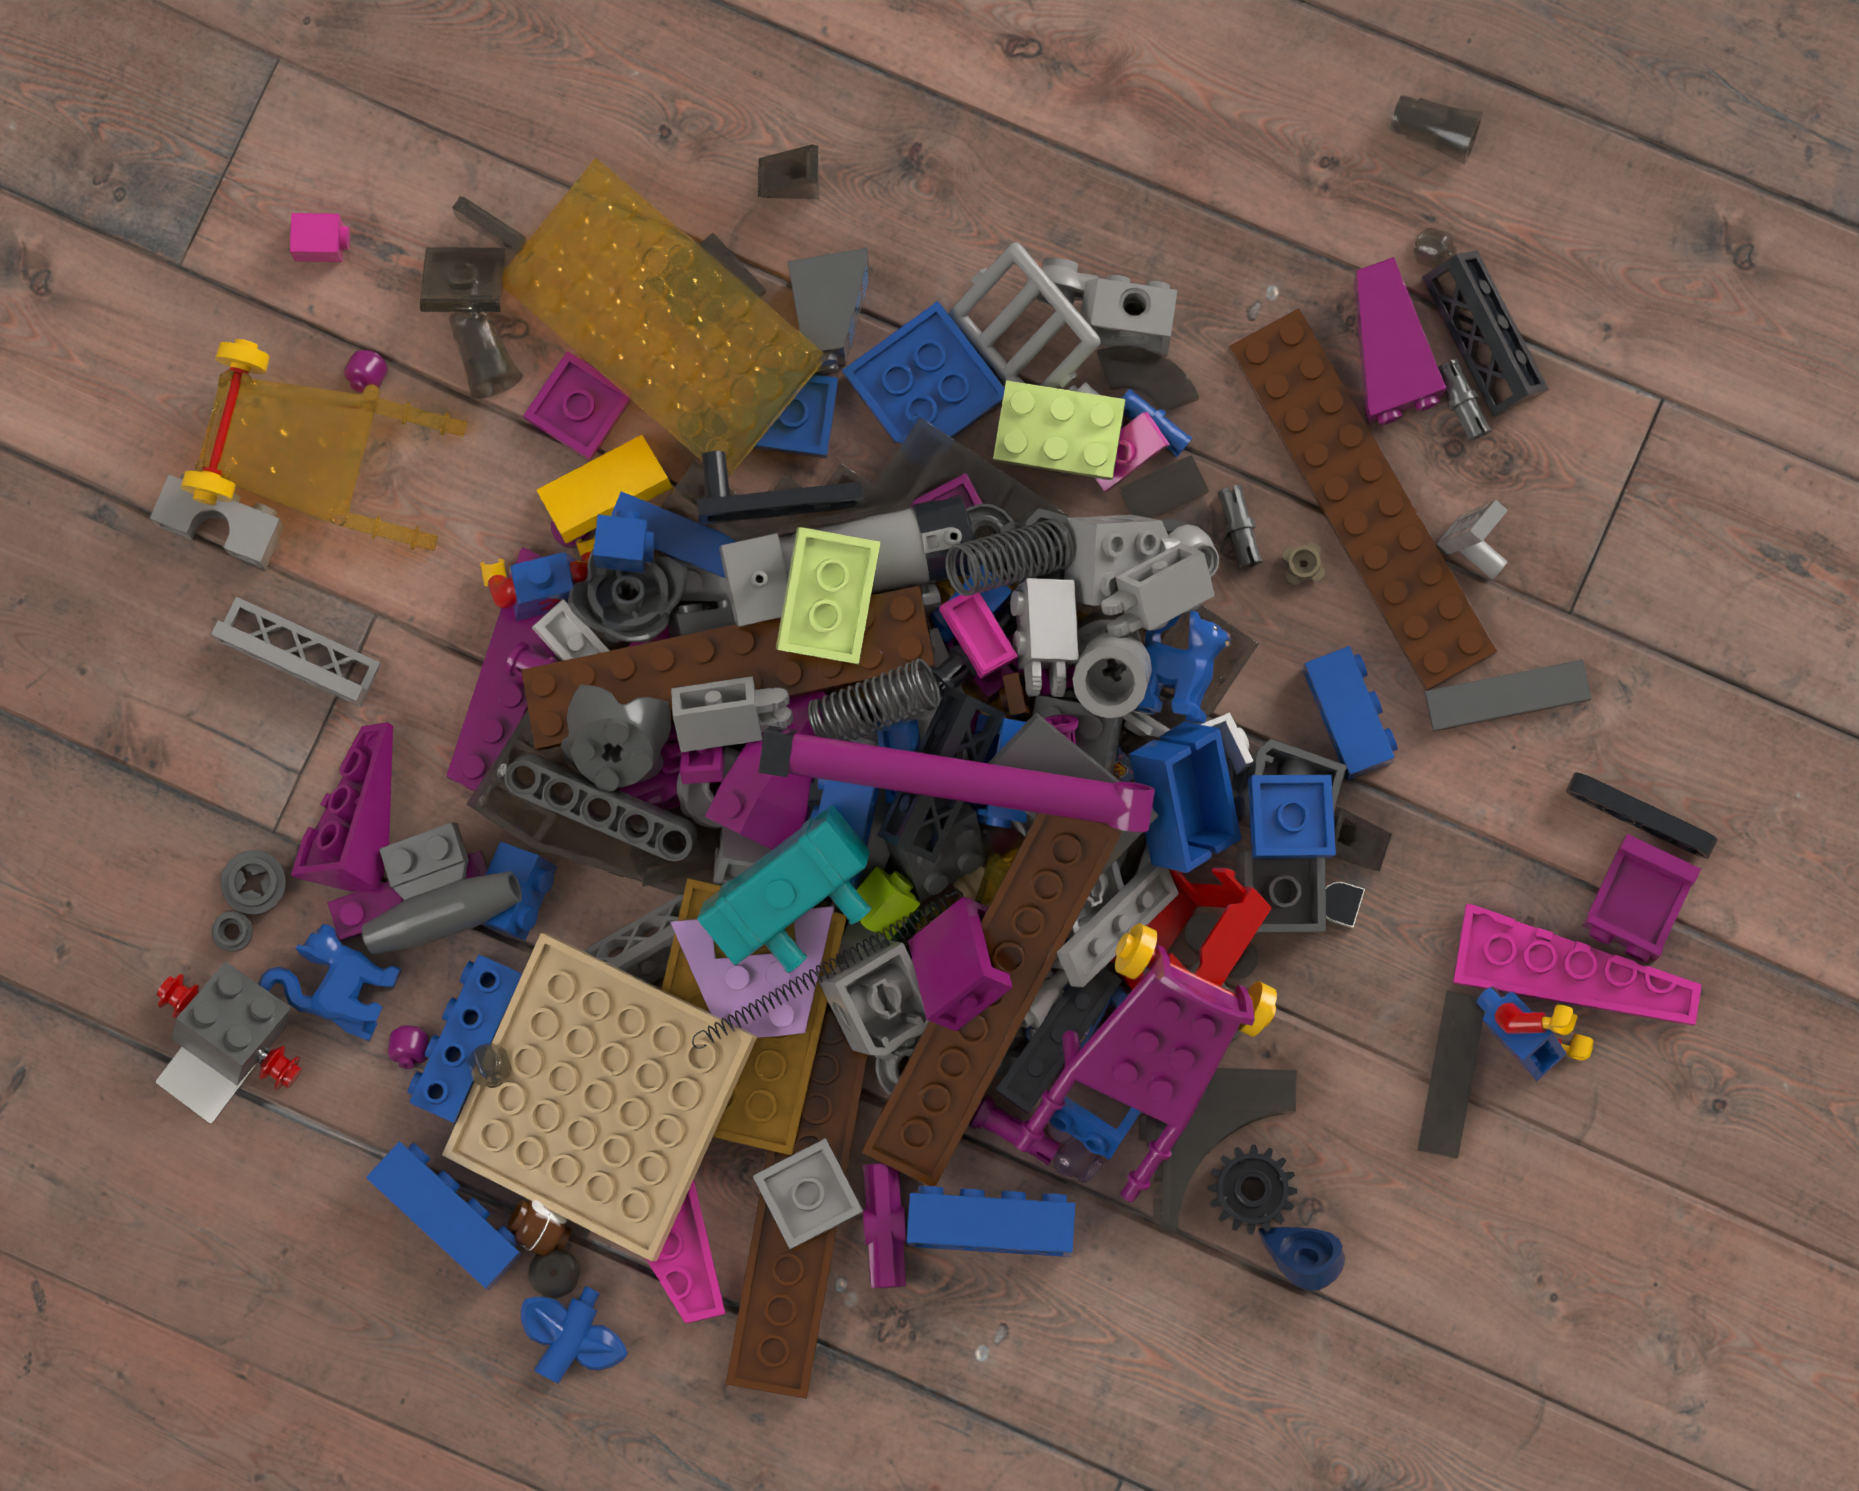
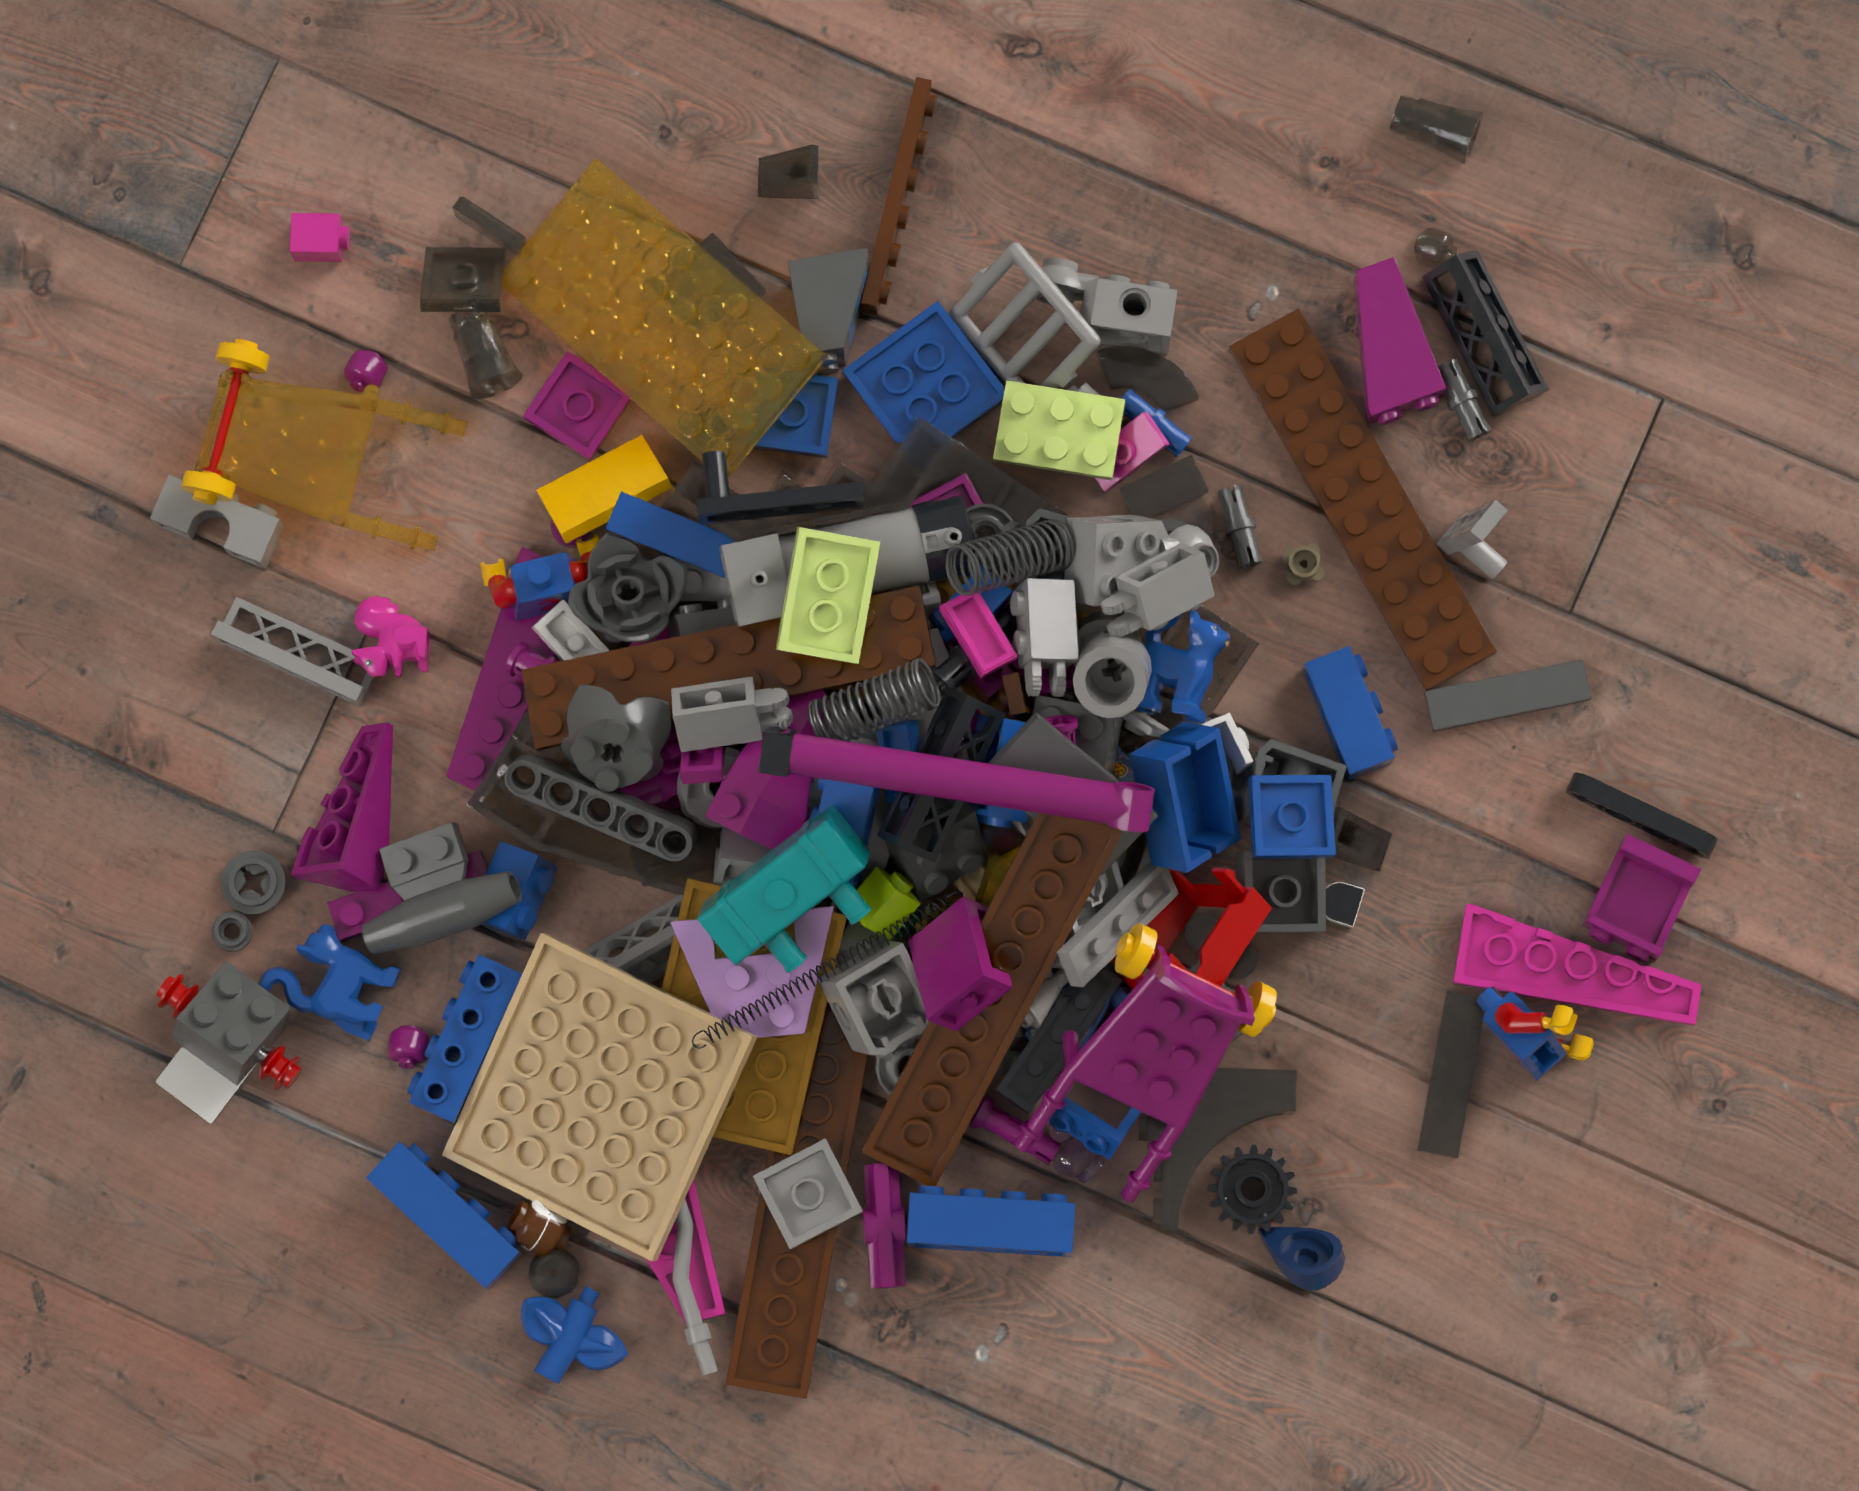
(398, 635): none -> dark pink animal
(489, 1065): clear smoke piece -> none
(623, 542): blue brick -> none
(697, 1331): none -> light grey bar
(895, 213): none -> reddish brown plate

